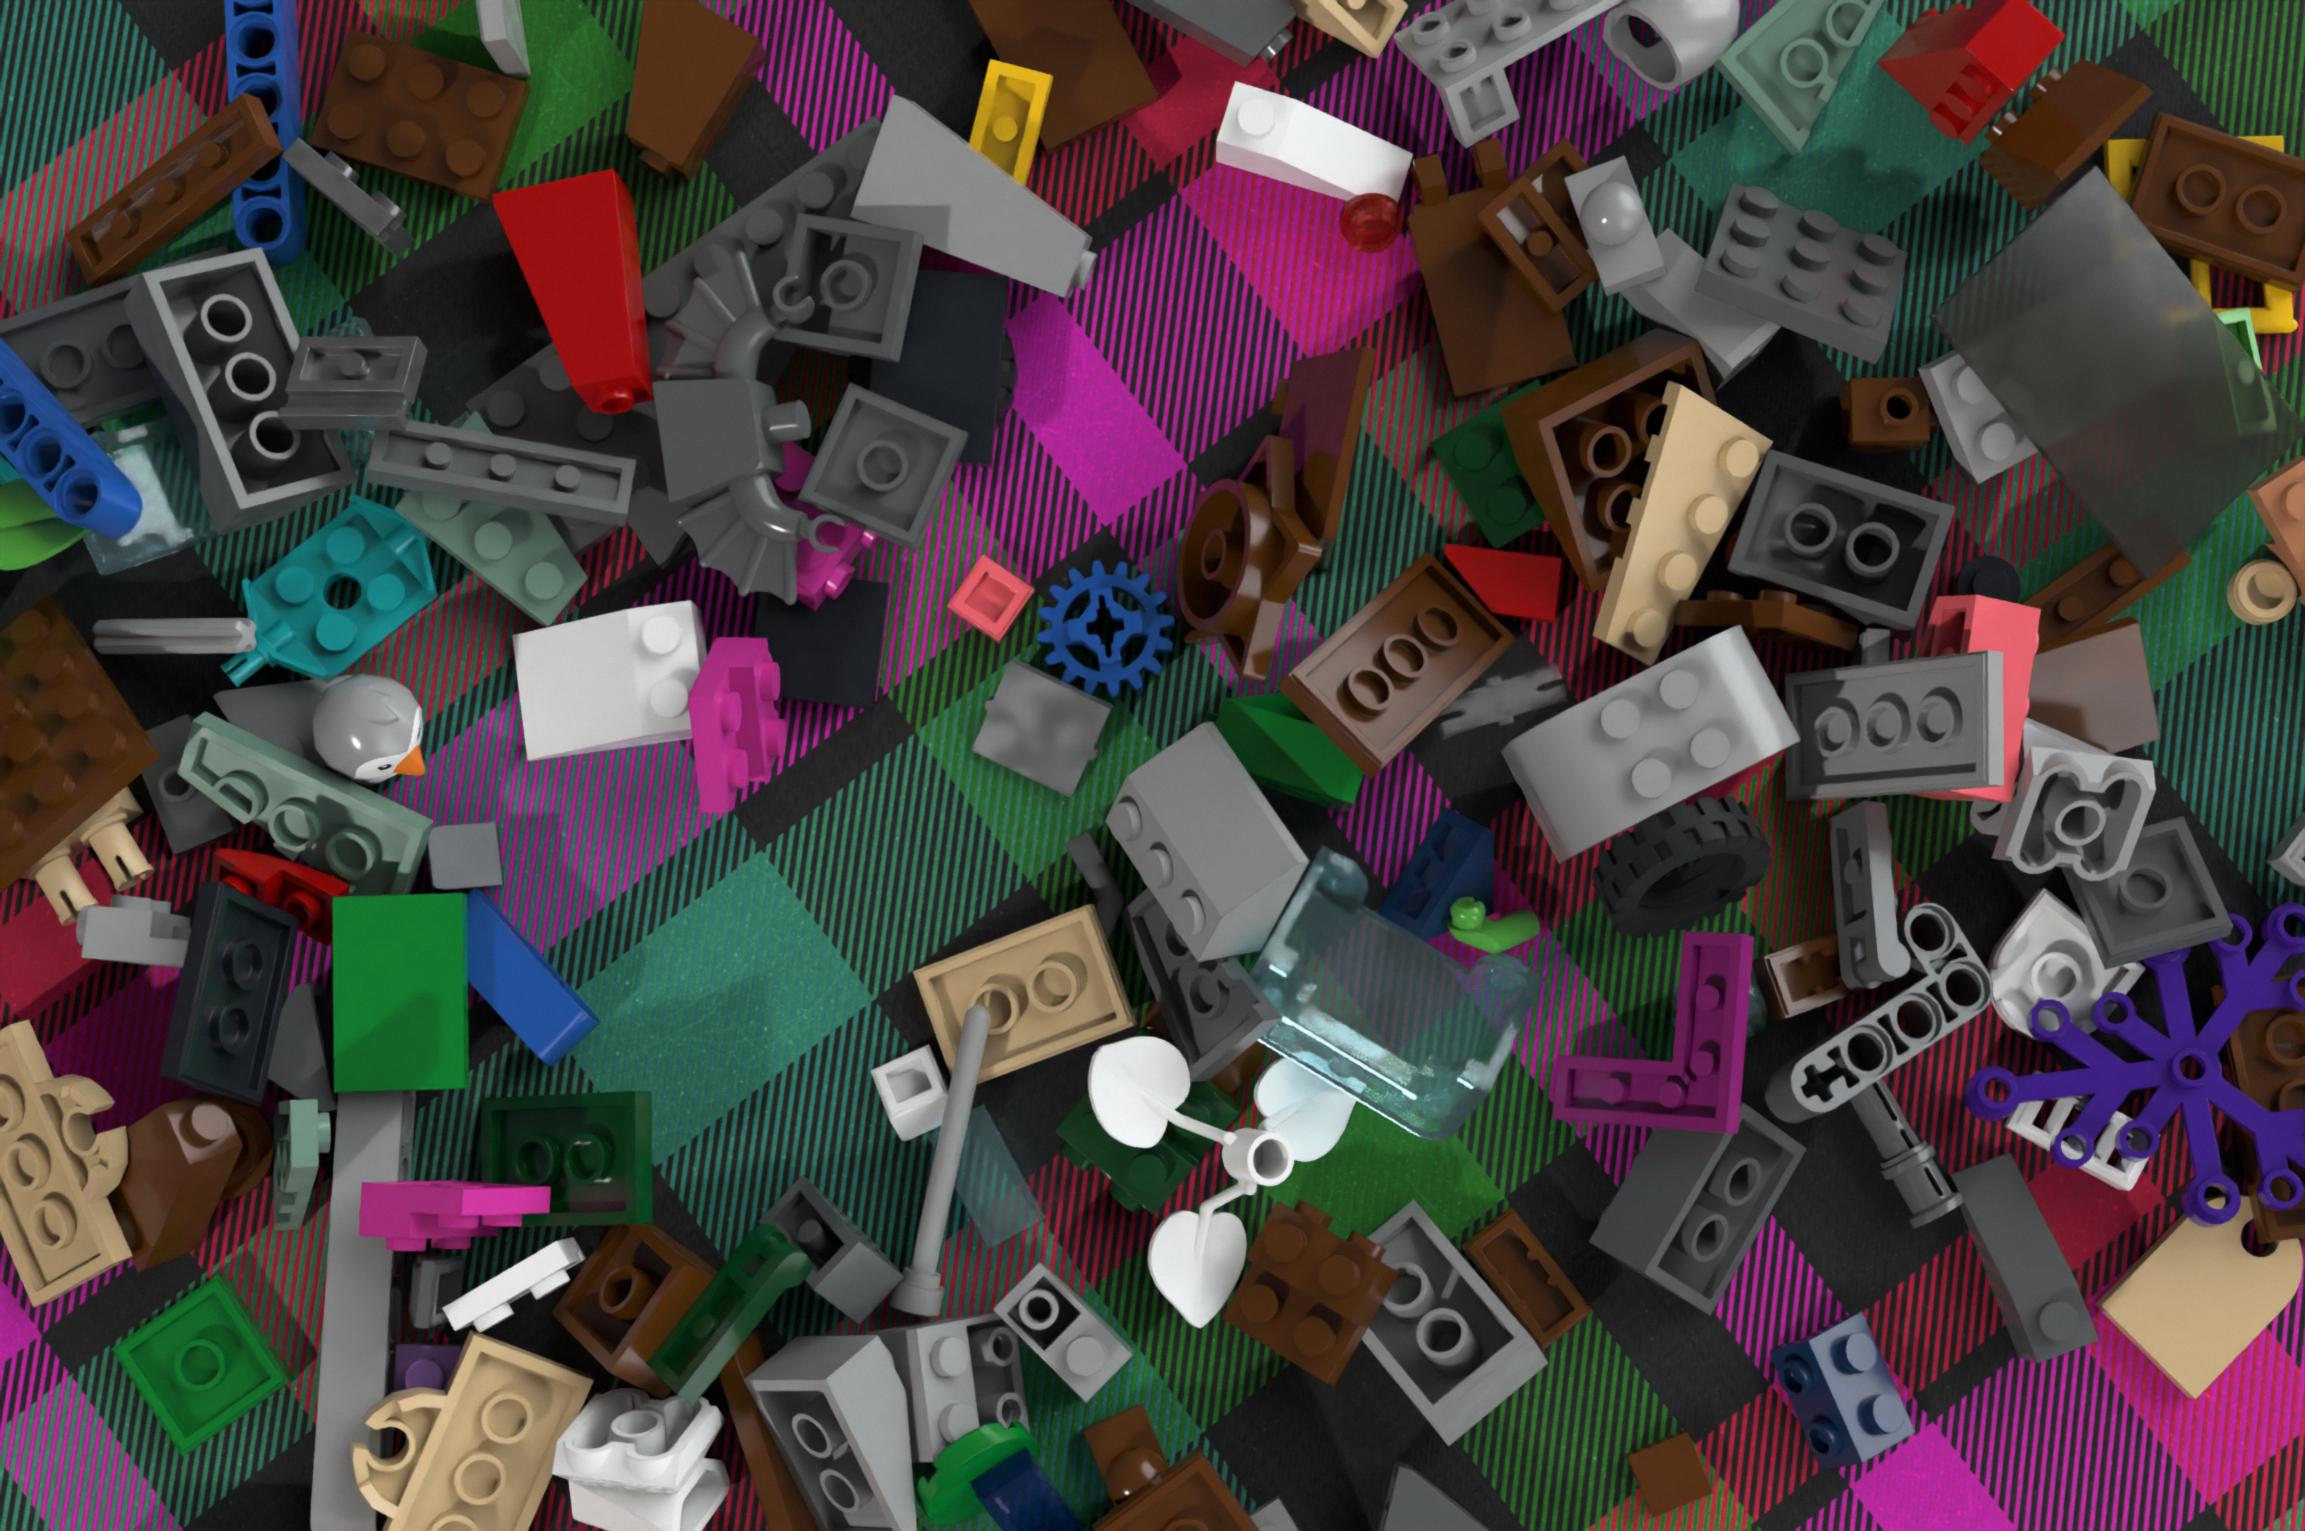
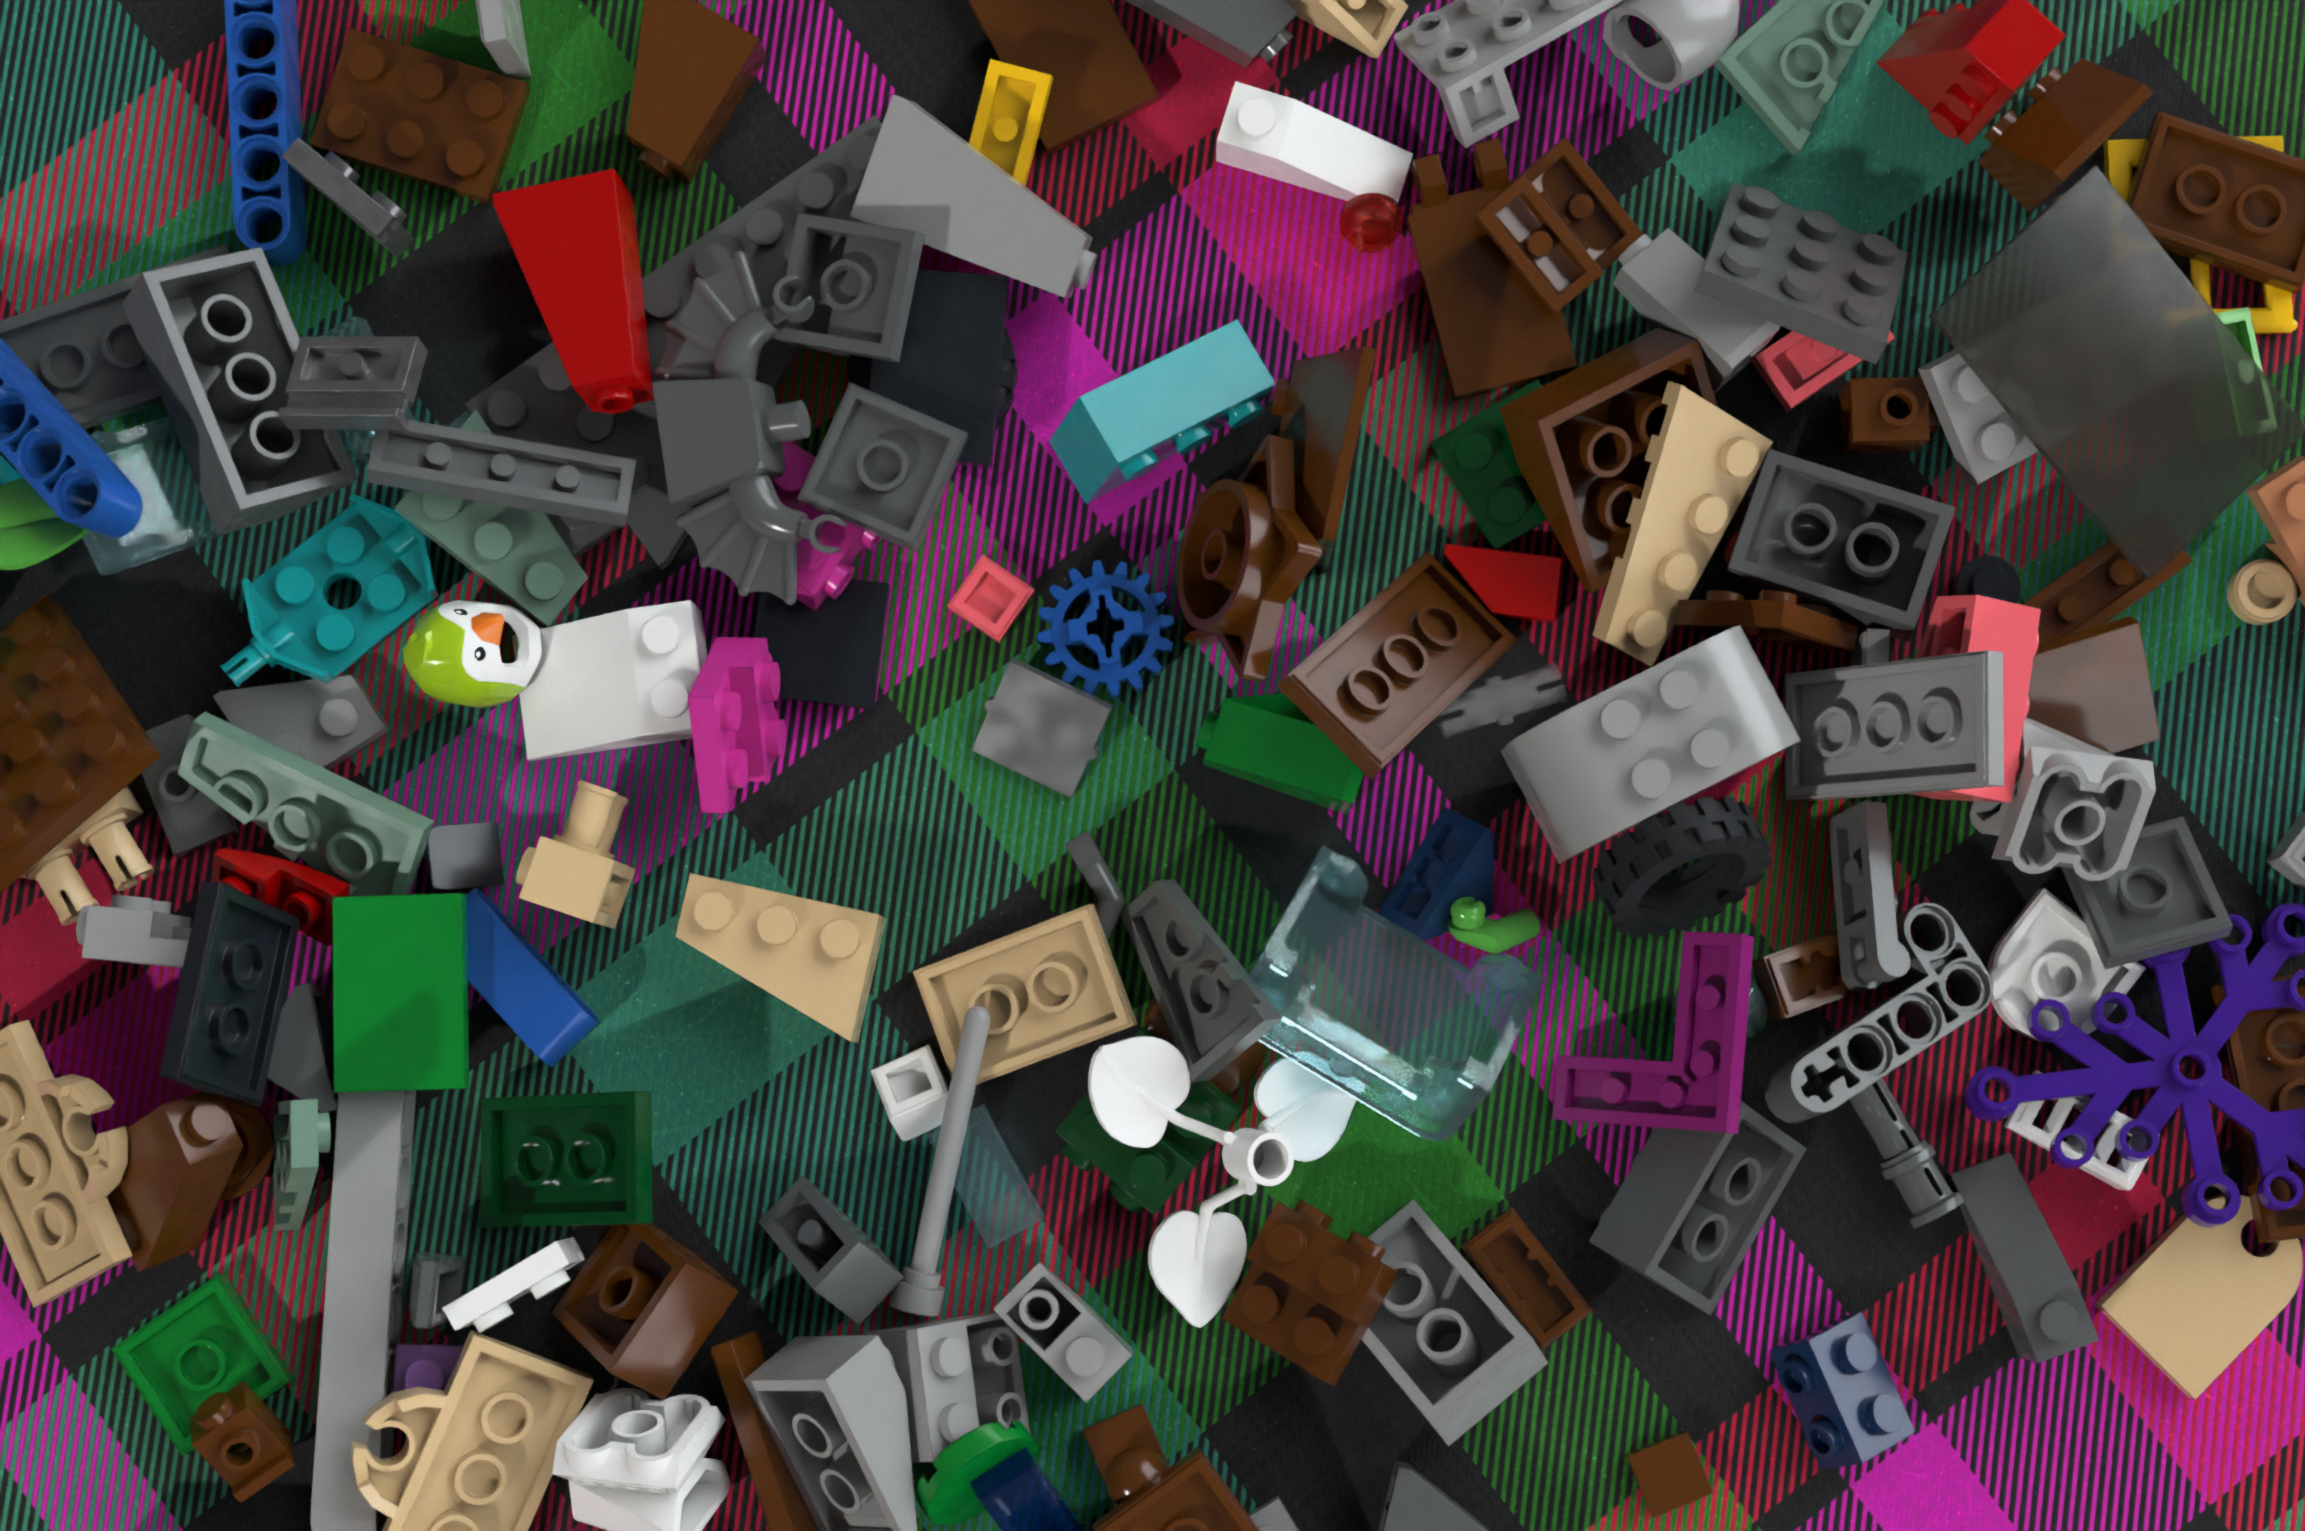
(174, 191): reddish brown plate -> none
(174, 636): light grey axle -> none
(242, 1440): none -> reddish brown brick
(369, 729): light grey piece -> none
(444, 1211): dark pink plate -> none
(459, 657): none -> piece
(576, 869): none -> tan brick
(728, 1311): dark green plate -> none
(788, 945): none -> tan wedge
(1161, 410): none -> teal wedge
(1207, 845): light grey slope -> none
(1615, 226): light grey tile -> none
(1801, 367): none -> coral plate

